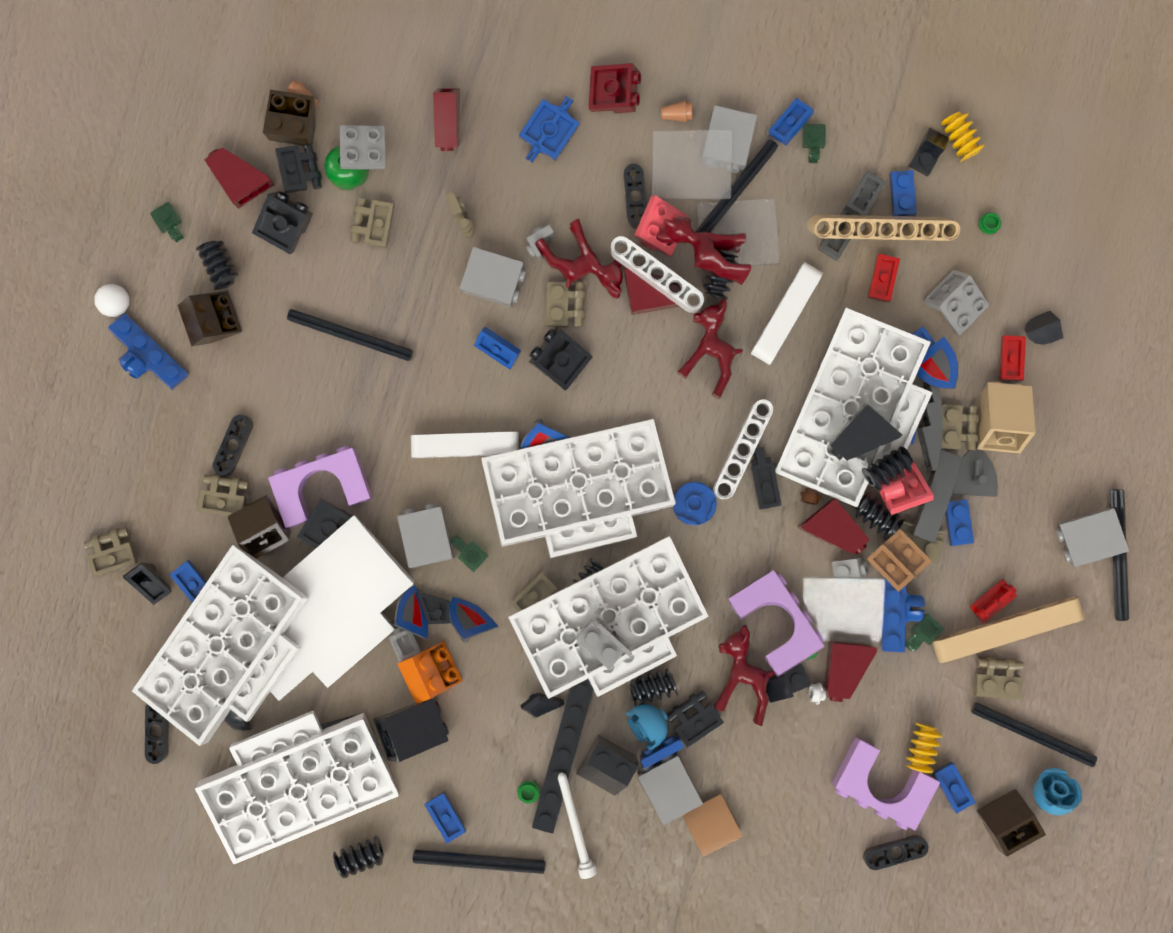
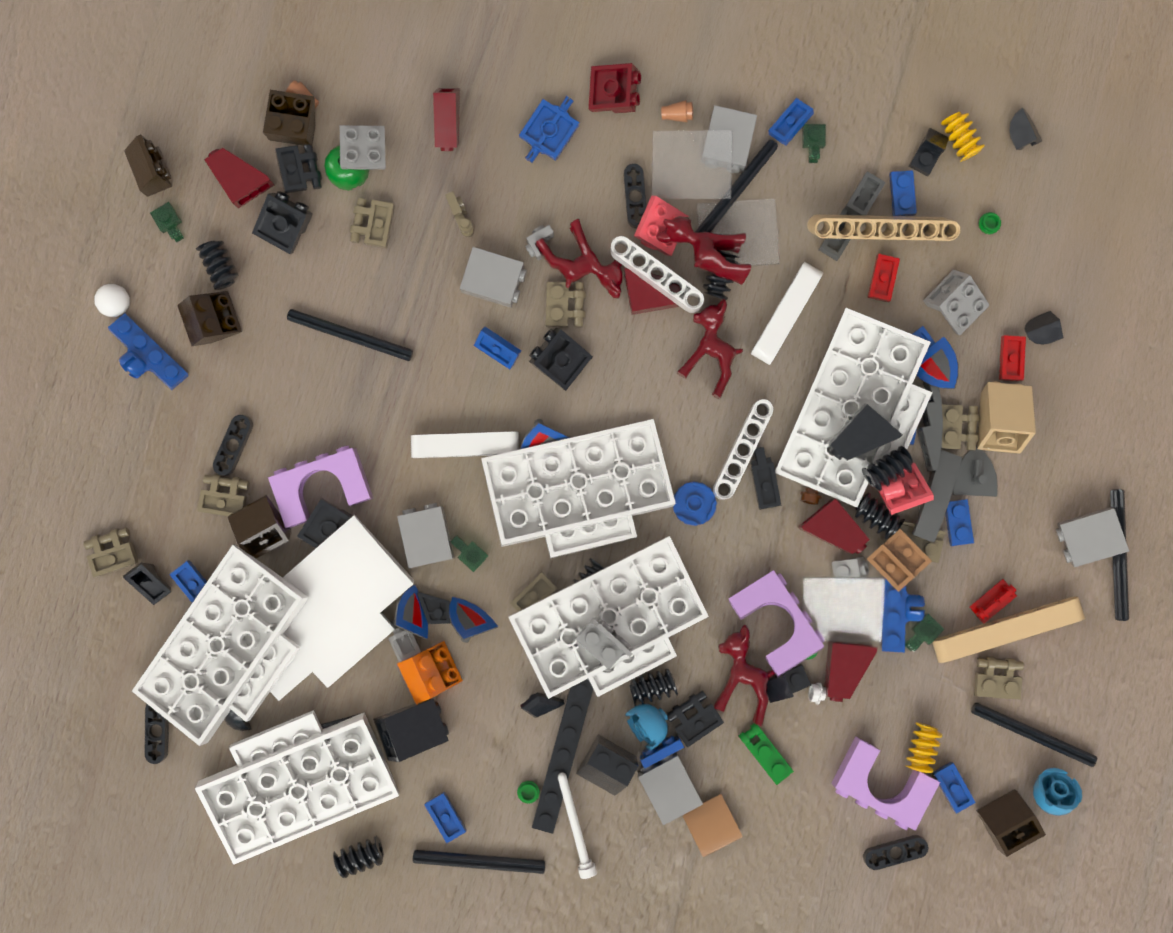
(147, 166): none -> dark brown slope
(766, 754): none -> green plate
(1023, 130): none -> black brick

